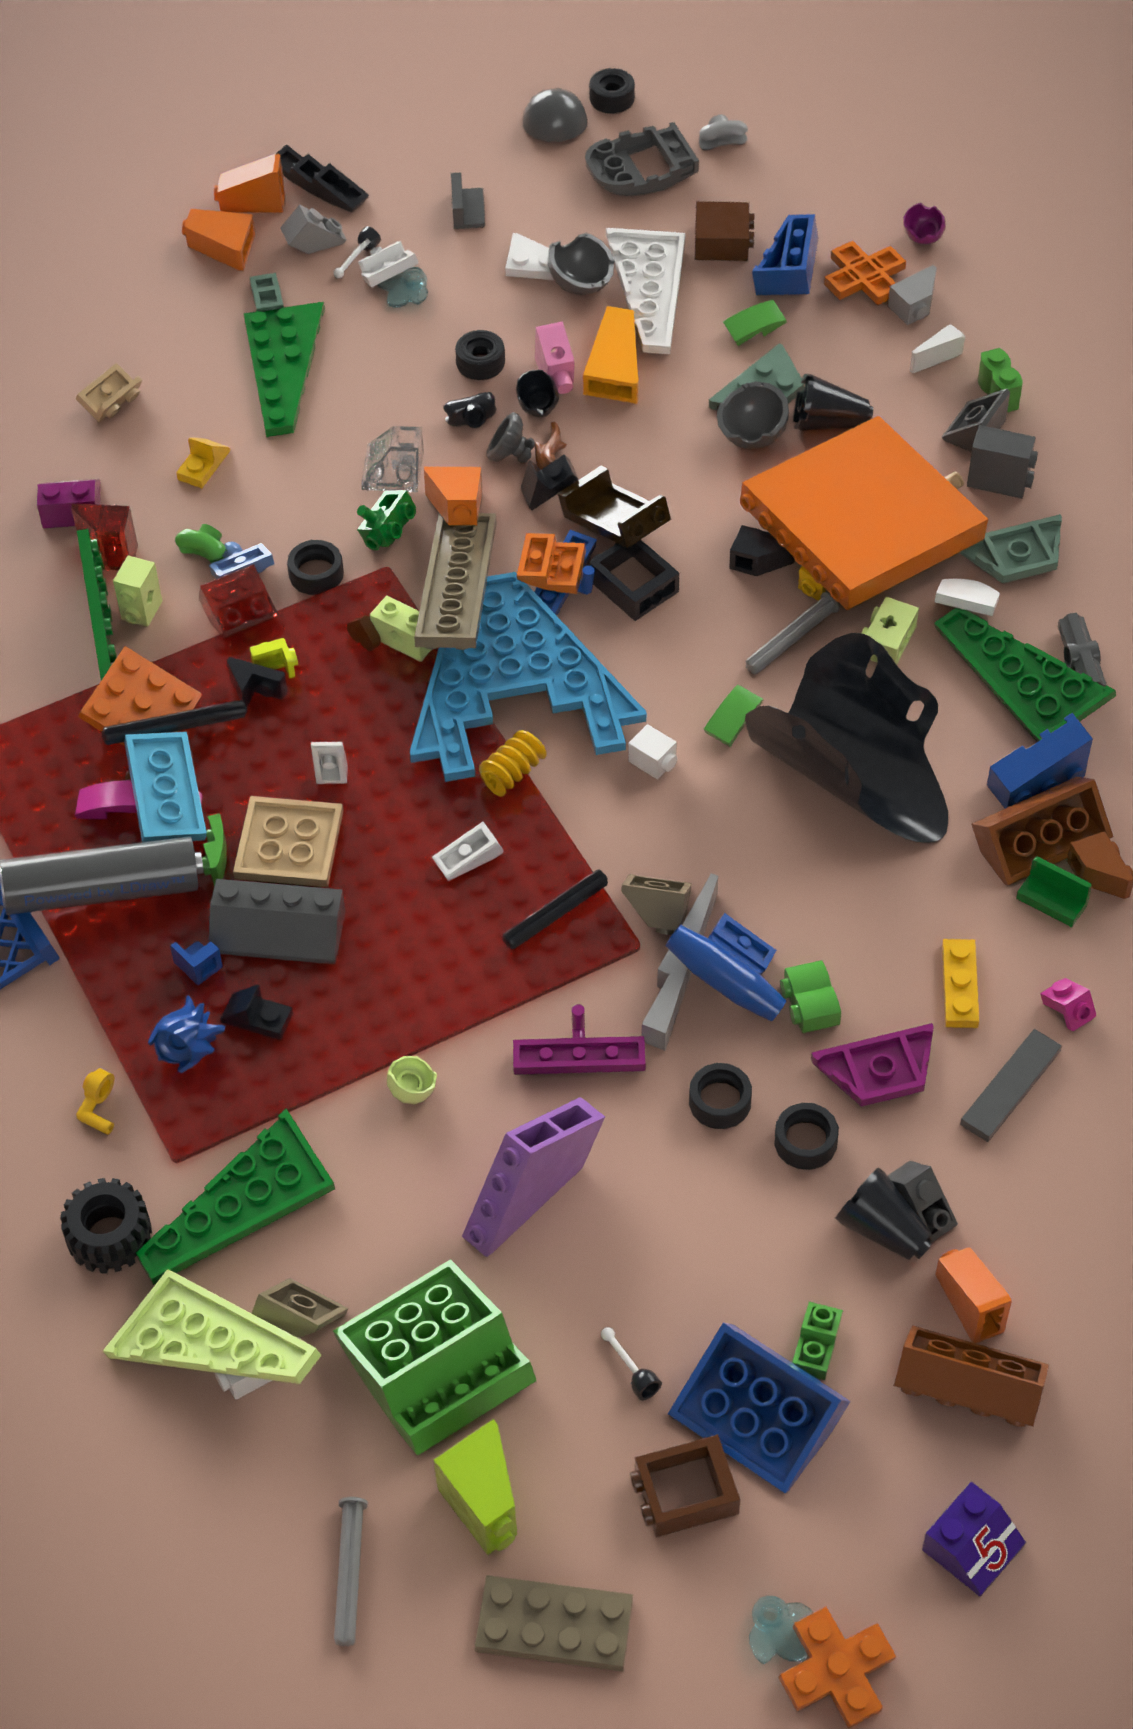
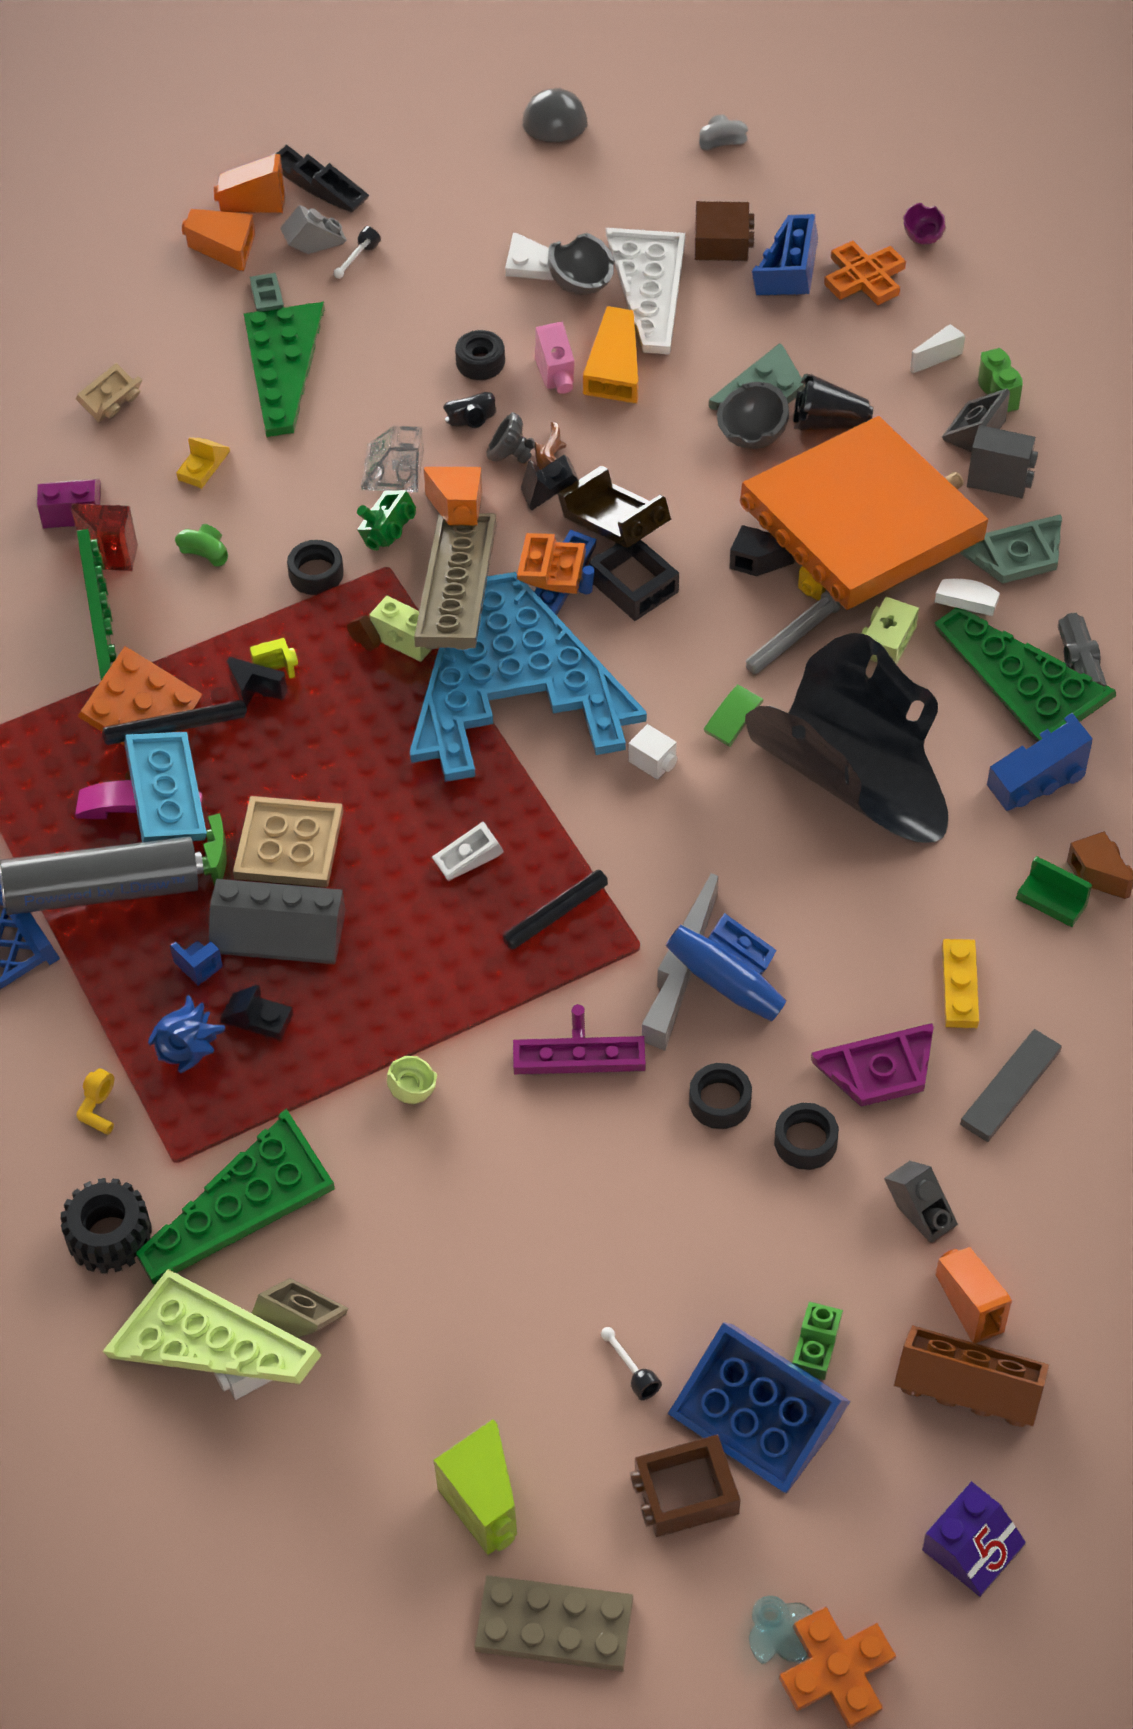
(137, 591): yellowish green brick -> none
(237, 559): medium blue plate -> none
(237, 602): clear red slope -> none
(329, 762): white slope -> none
(349, 1569): light grey axle -> none
(386, 263): white slope -> none
(406, 287): clear light blue plate -> none
(435, 1356): bright green slope -> none
(466, 205): dark grey panel -> none
(511, 761): yellow piece -> none
(530, 1169): medium lavender slope -> none
(537, 393): black hair -> none
(612, 101): black tyre -> none
(618, 174): dark grey slope -> none
(658, 901): dark tan slope -> none
(753, 320): bright green slope -> none
(811, 997): bright green brick -> none
(885, 1217): black cone -> none
(913, 296): light grey slope -> none
(1041, 828): dark orange slope -> none
(1070, 1000): dark pink bracket -> none

